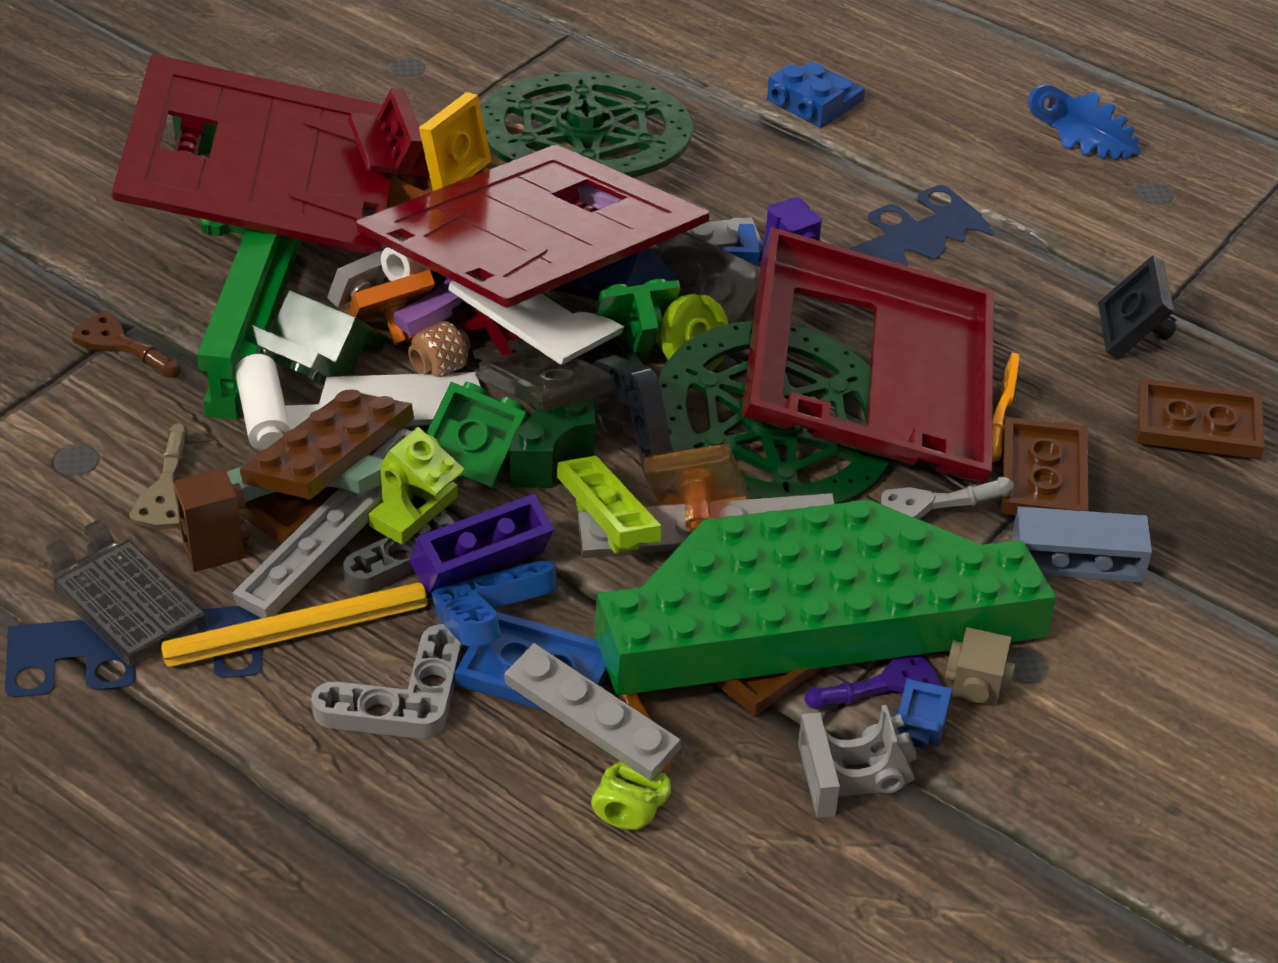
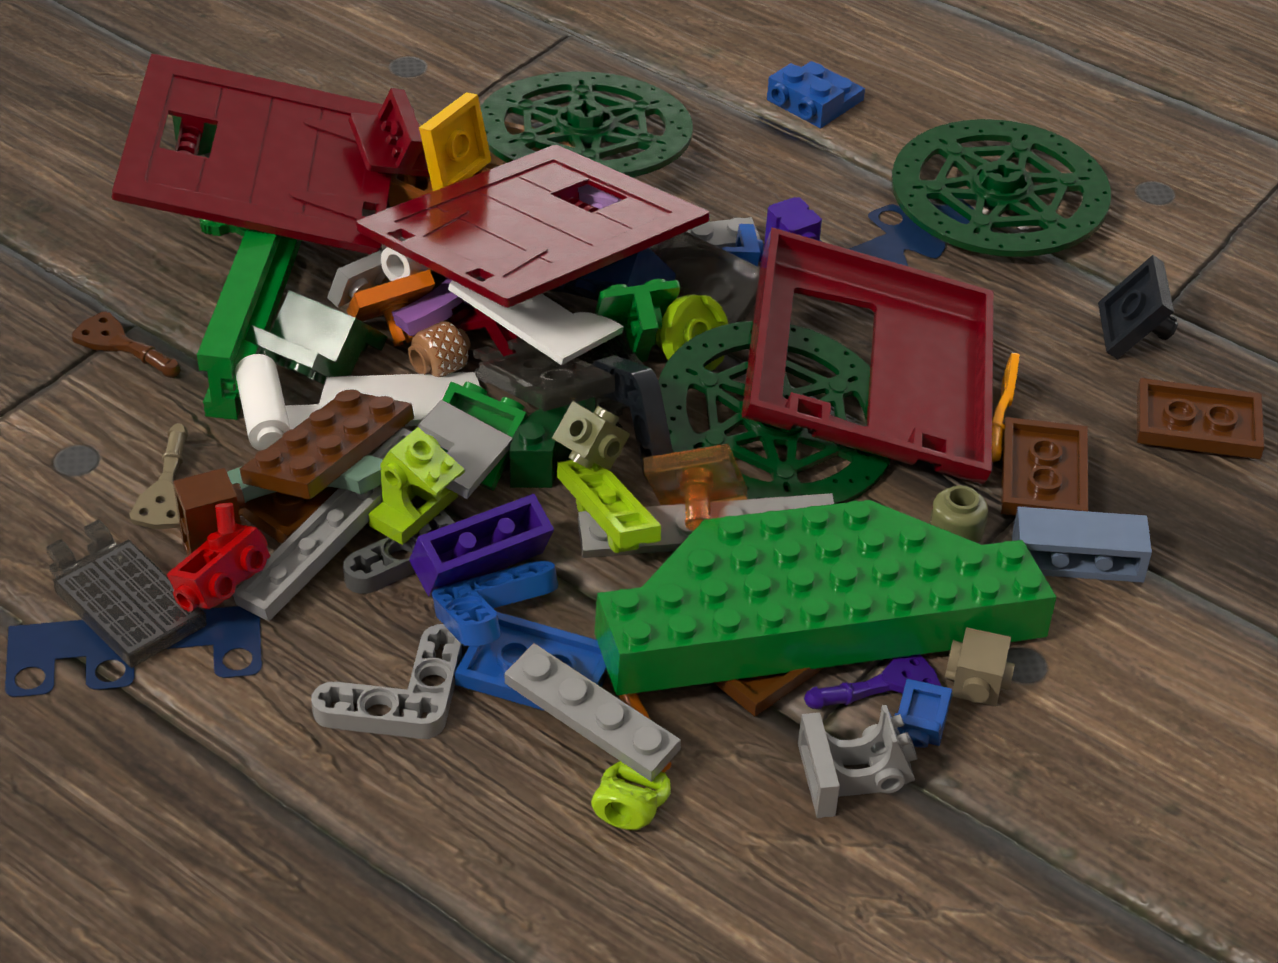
(219, 563): none -> red brick
(293, 624): yellow axle -> none
(468, 442): none -> light grey tile
(599, 440): none -> olive brick
(925, 500): light grey piece -> none
(960, 512): none -> olive head
(1001, 188): none -> dark green piece
(1084, 122): blue plant -> none

